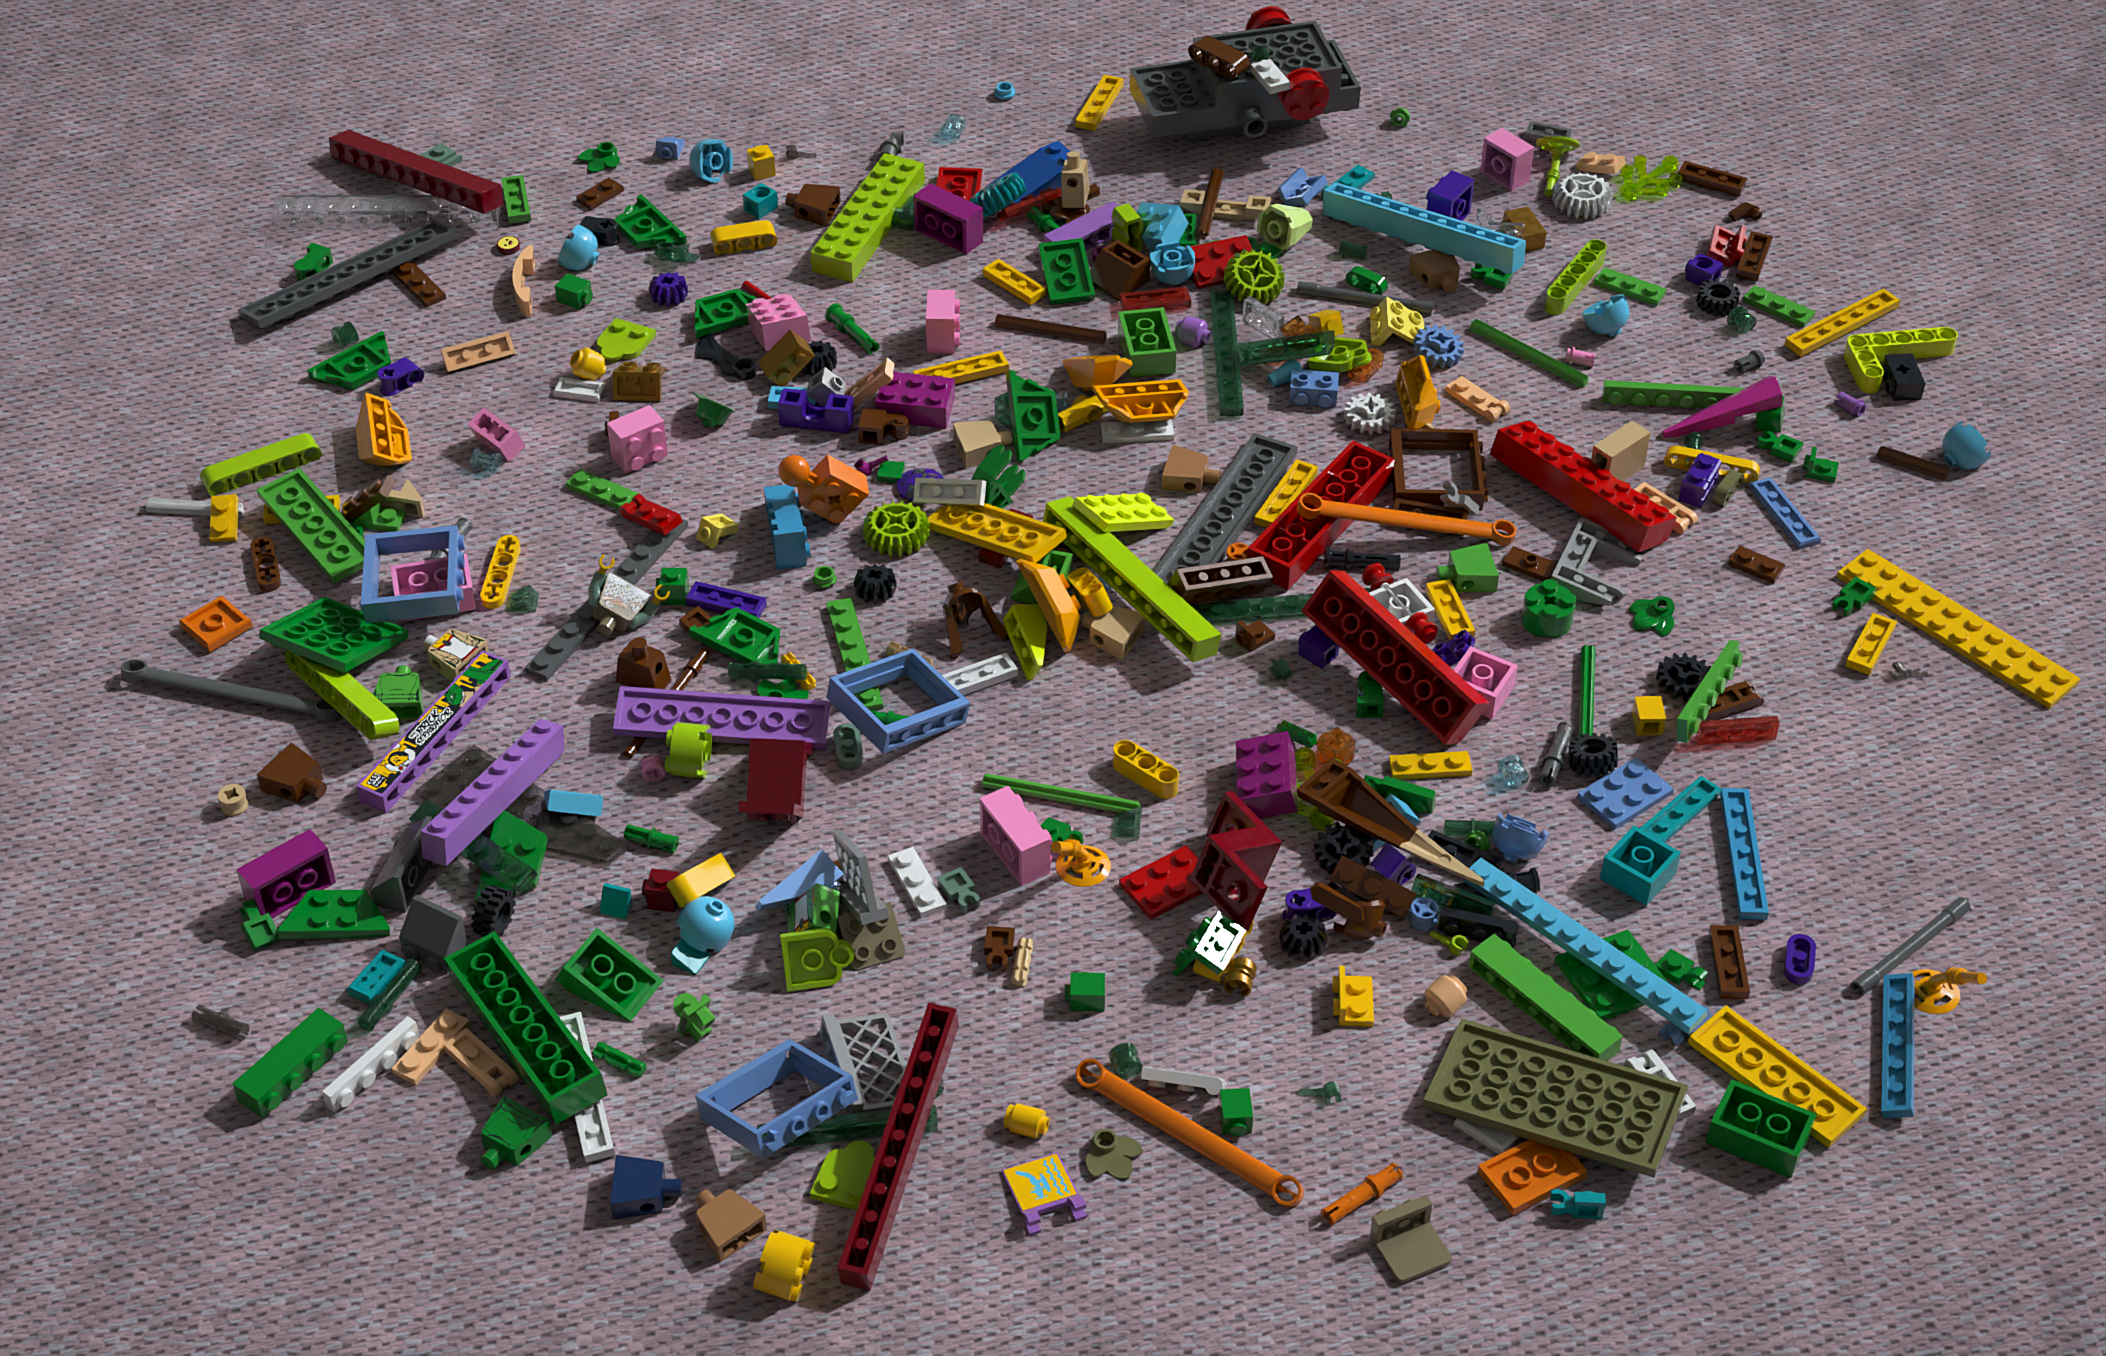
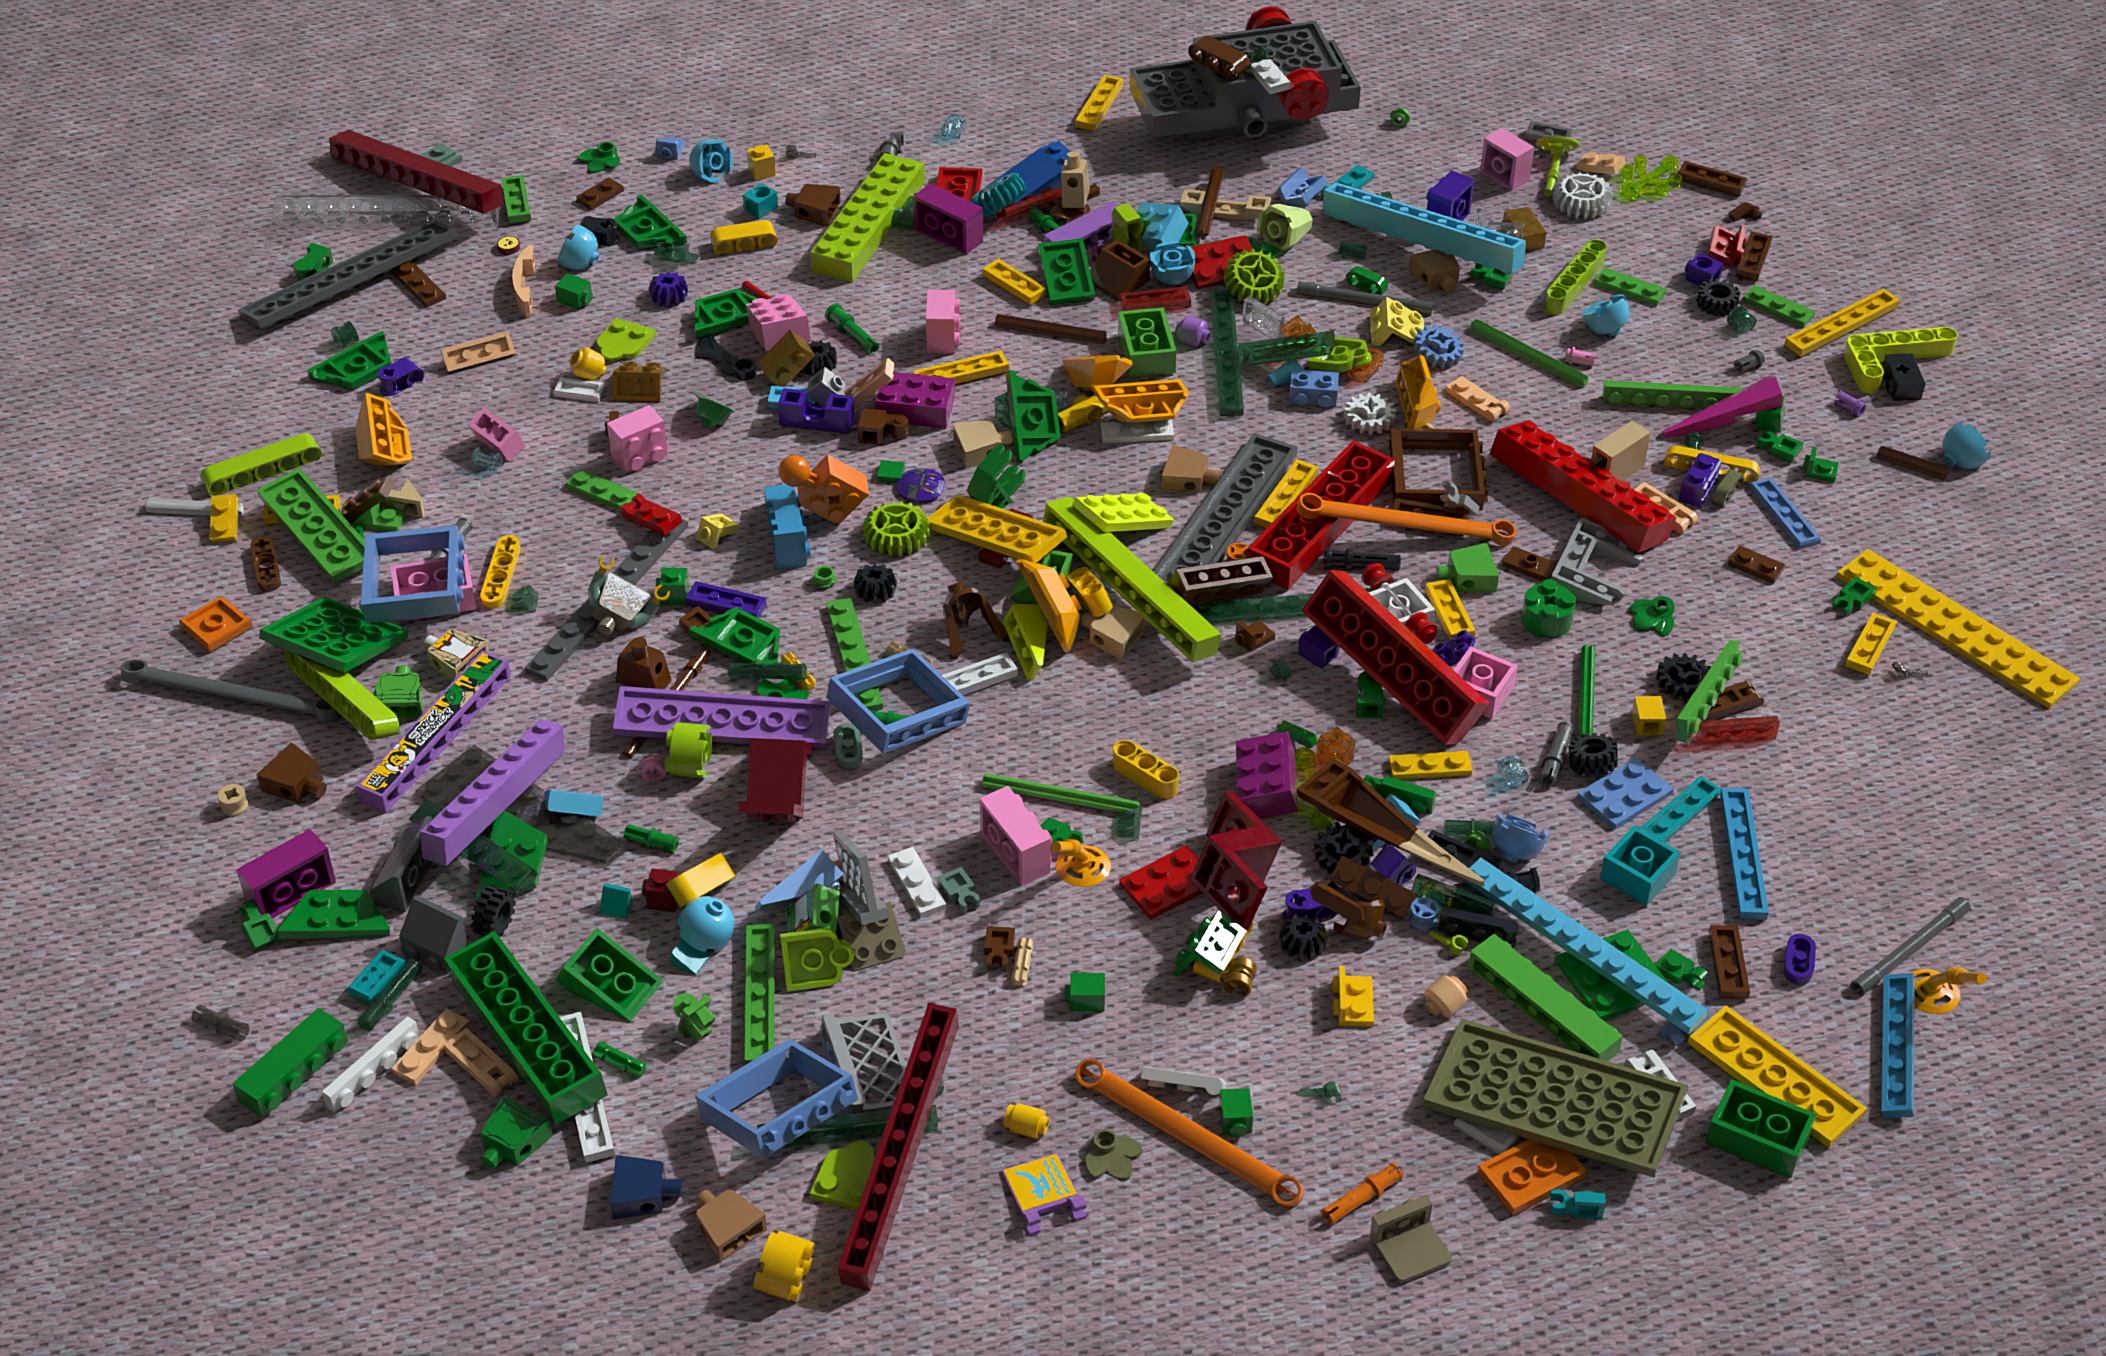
(759, 991): none -> bright green plate
(866, 468): magenta hand -> none
(949, 491): white plate -> none
(1004, 91): medium azure plate -> none
(1125, 1060): clear green wheel -> none
(1327, 321): yellow brick -> none

